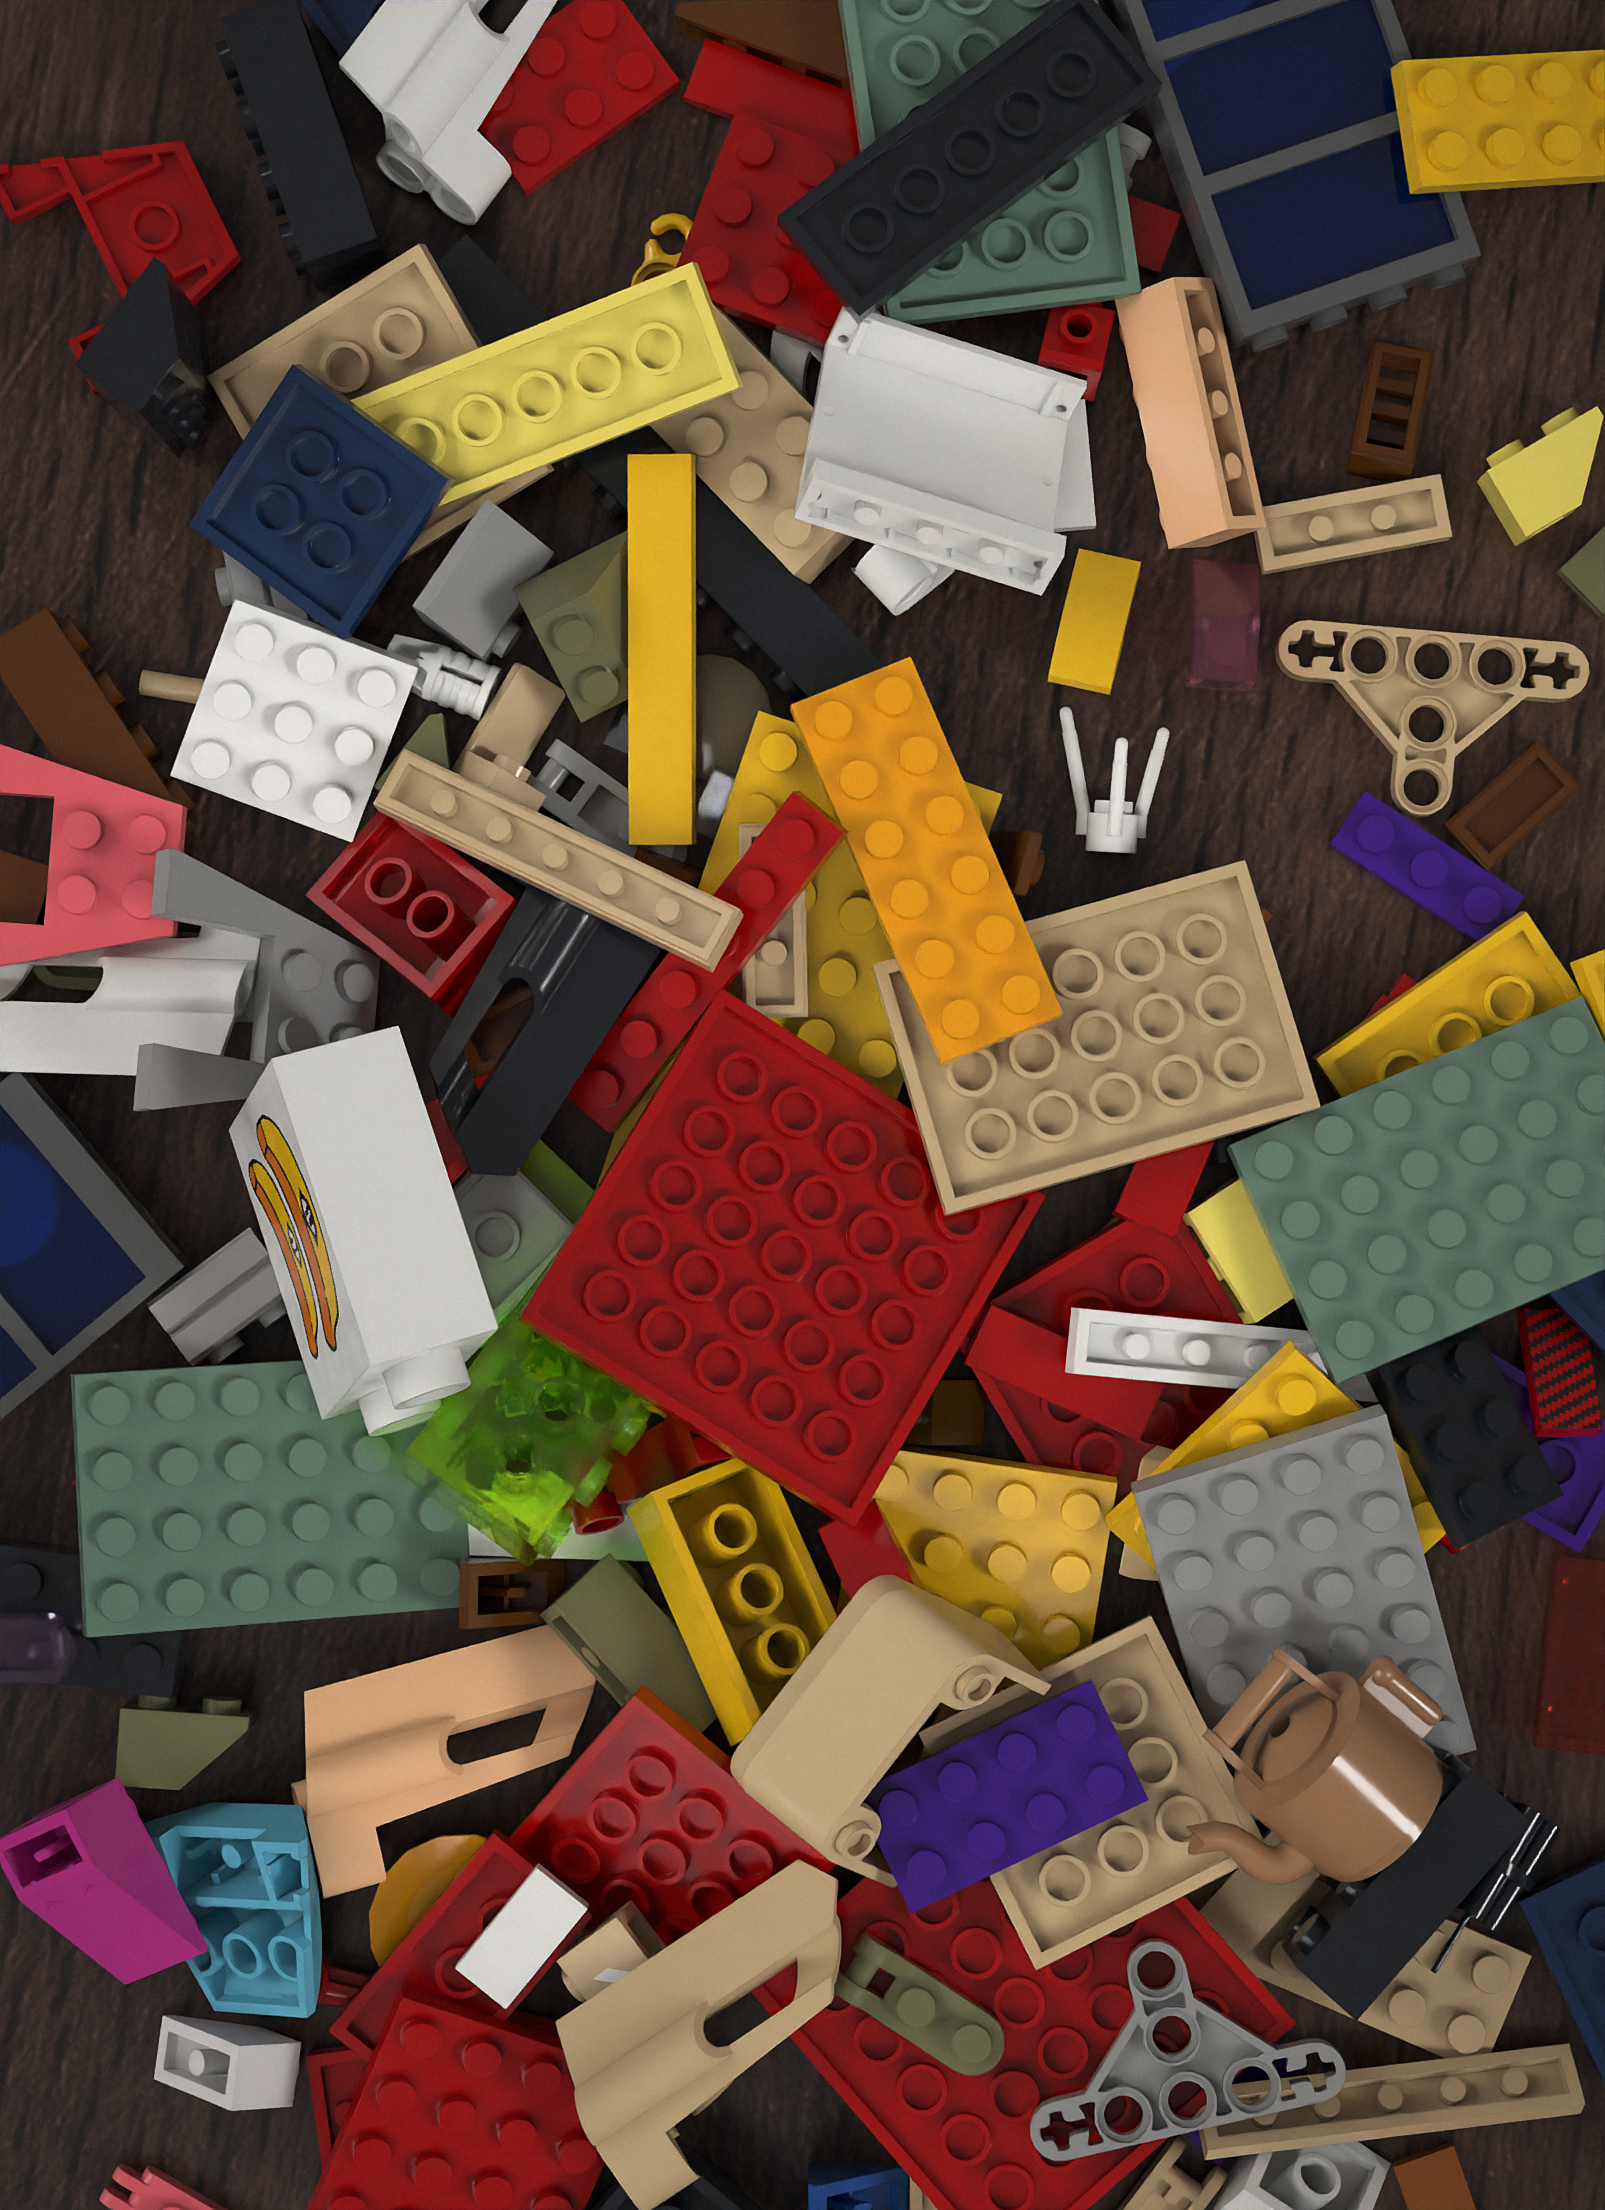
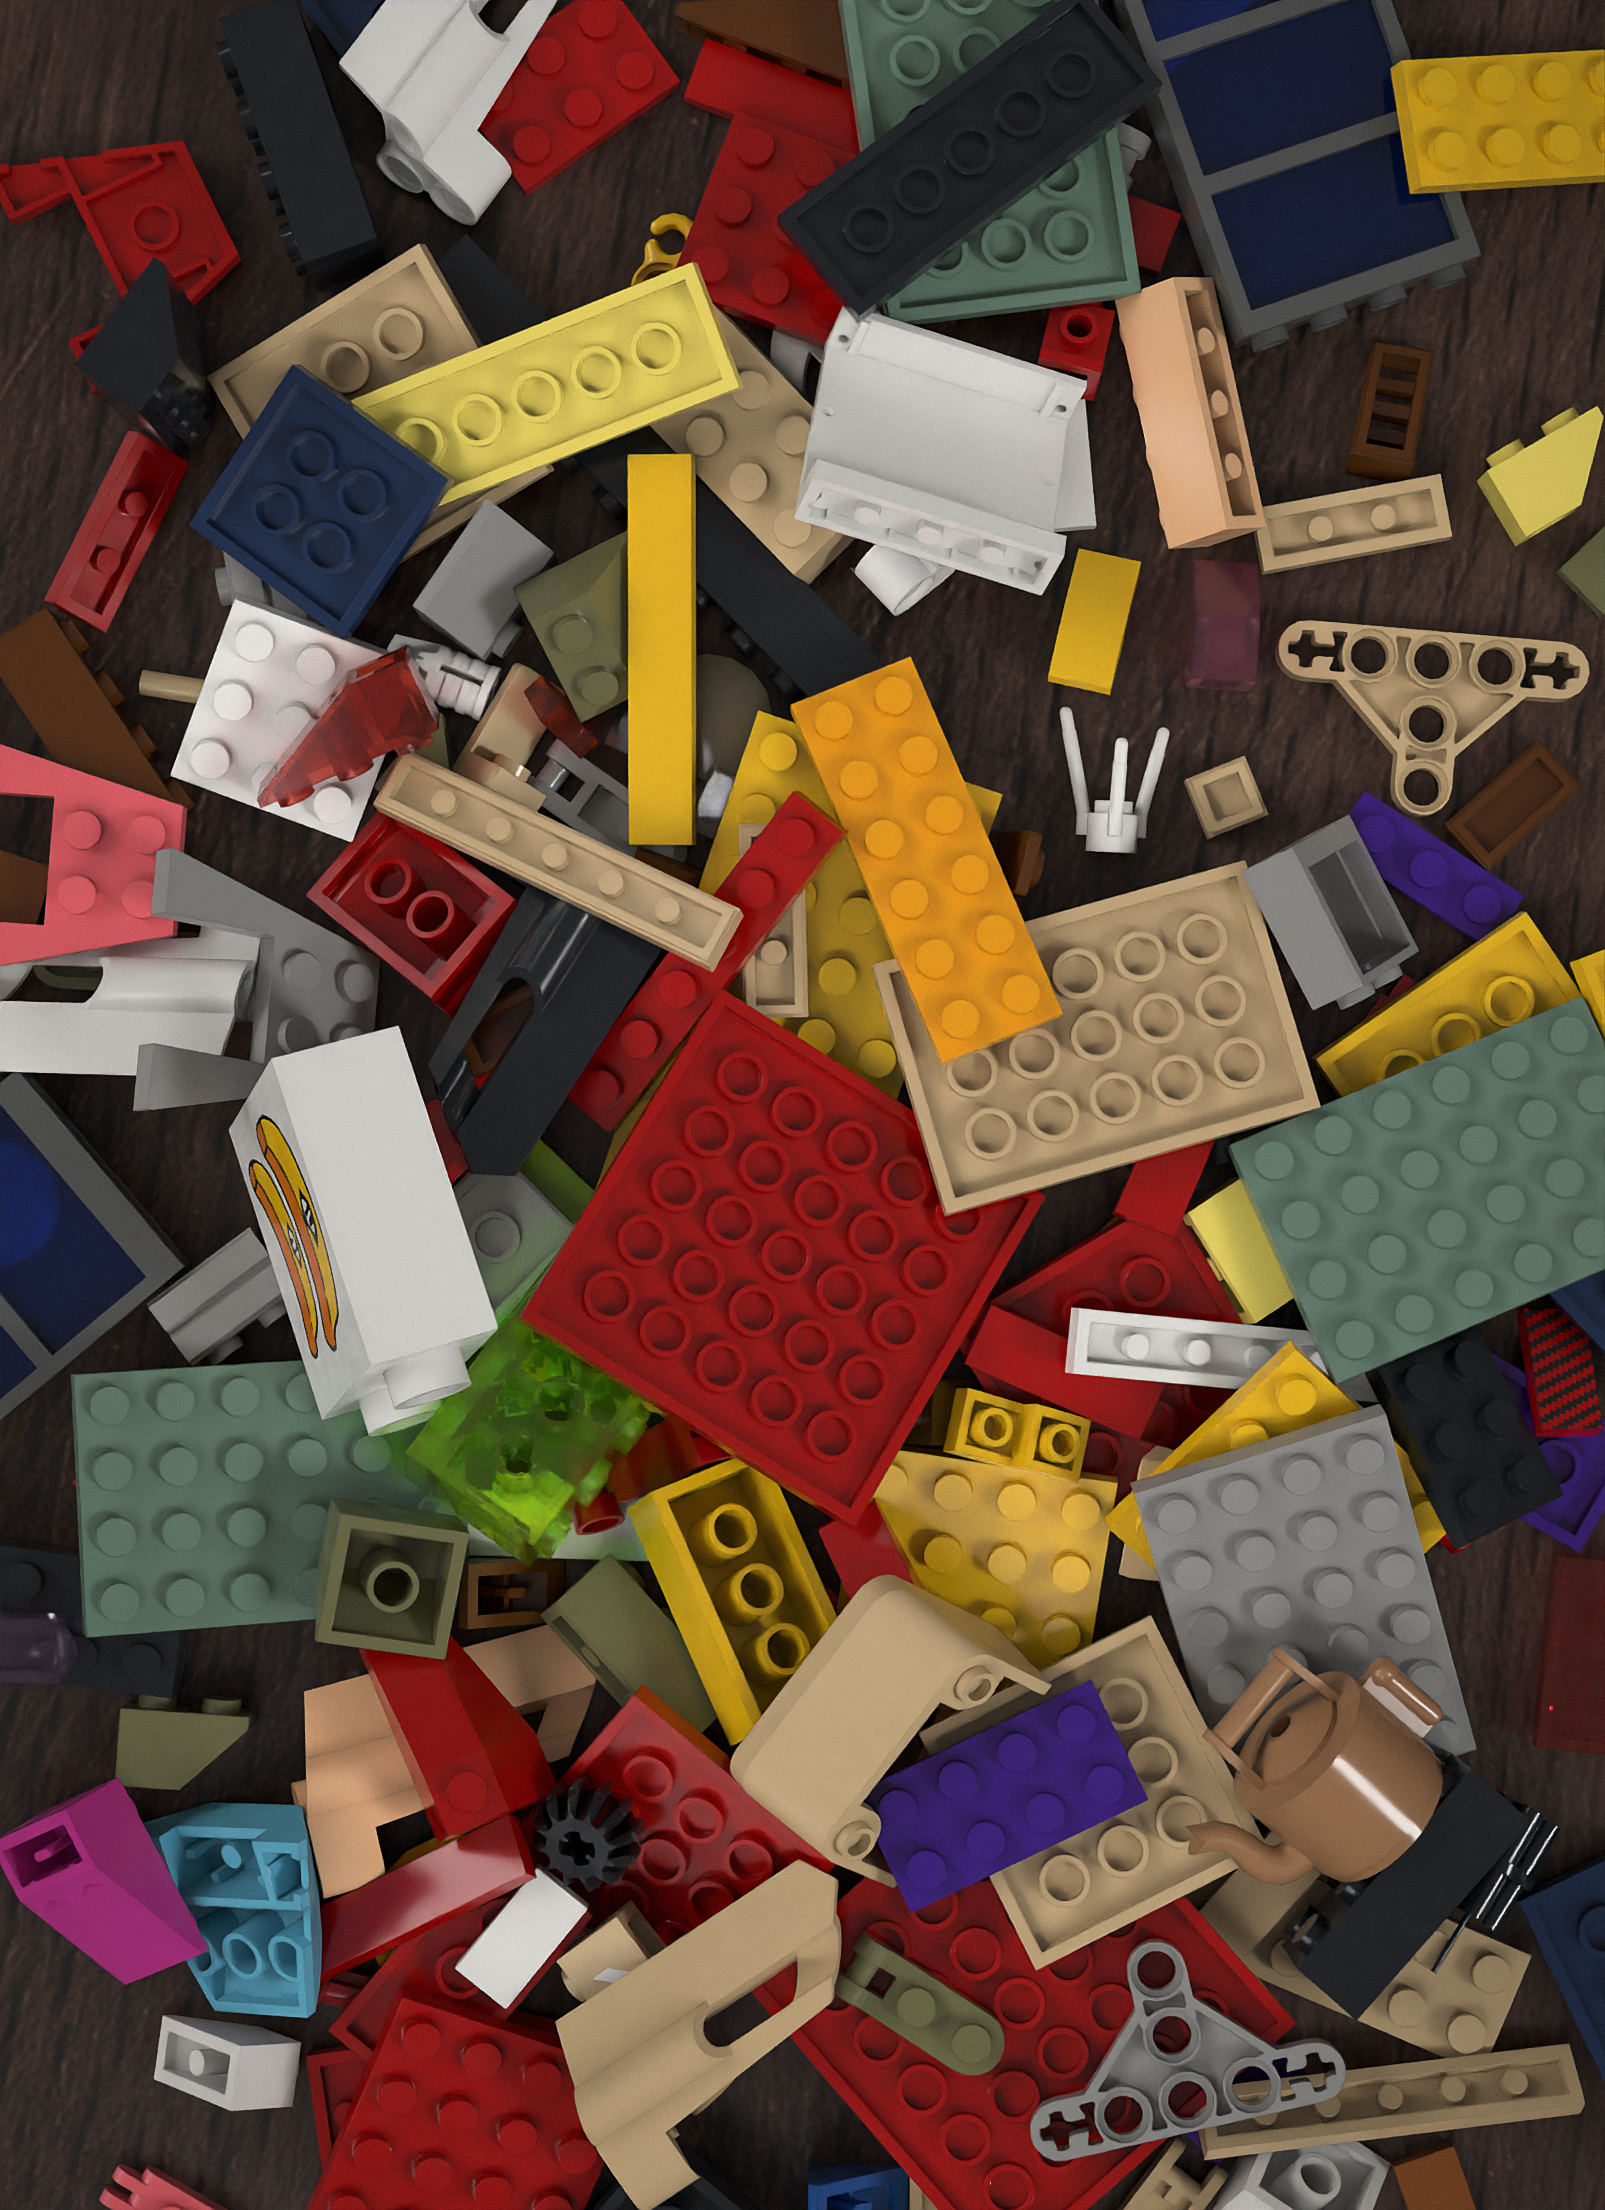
(117, 531): none -> red plate
(365, 716): none -> clear red slope
(389, 1578): none -> olive slope
(424, 1894): none -> red tile
(458, 1739): none -> red wedge
(560, 717): none -> clear red tile
(587, 1833): none -> black gear
(1017, 1435): none -> yellow slope
(1226, 797): none -> tan tile
(1332, 915): none -> light grey window

